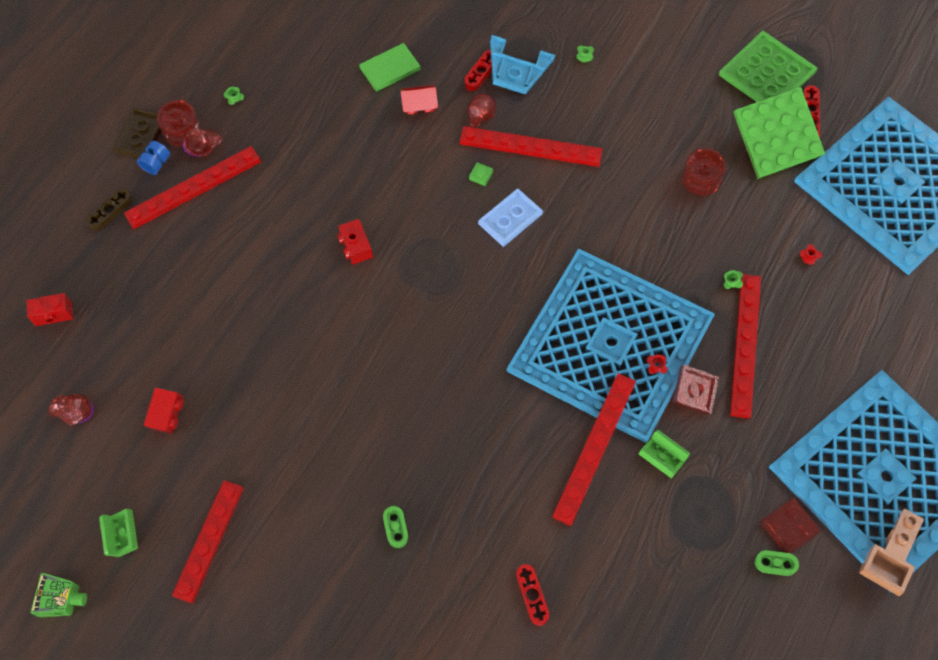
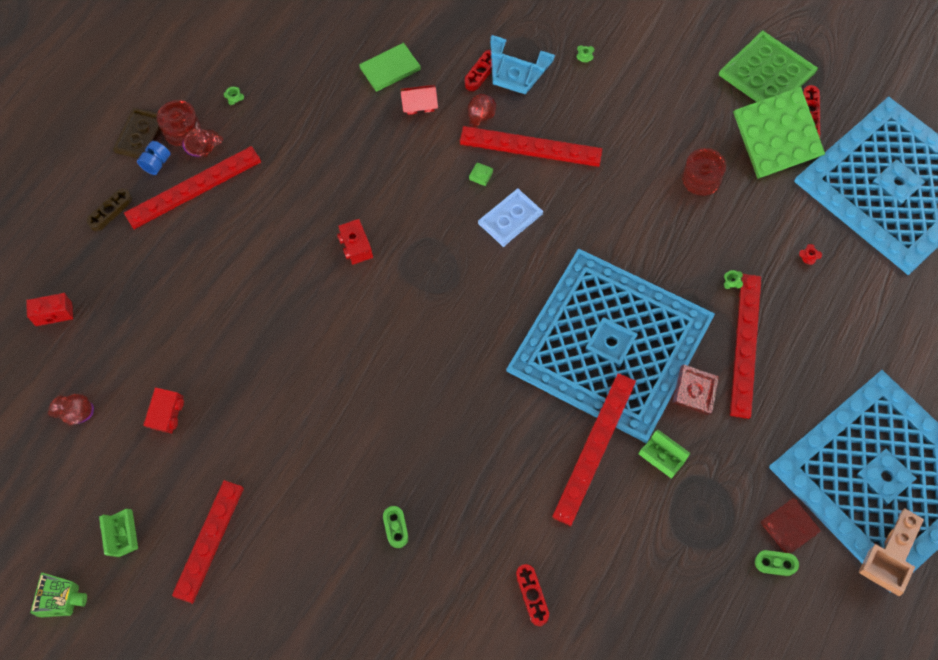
(661, 360): red plate -> none

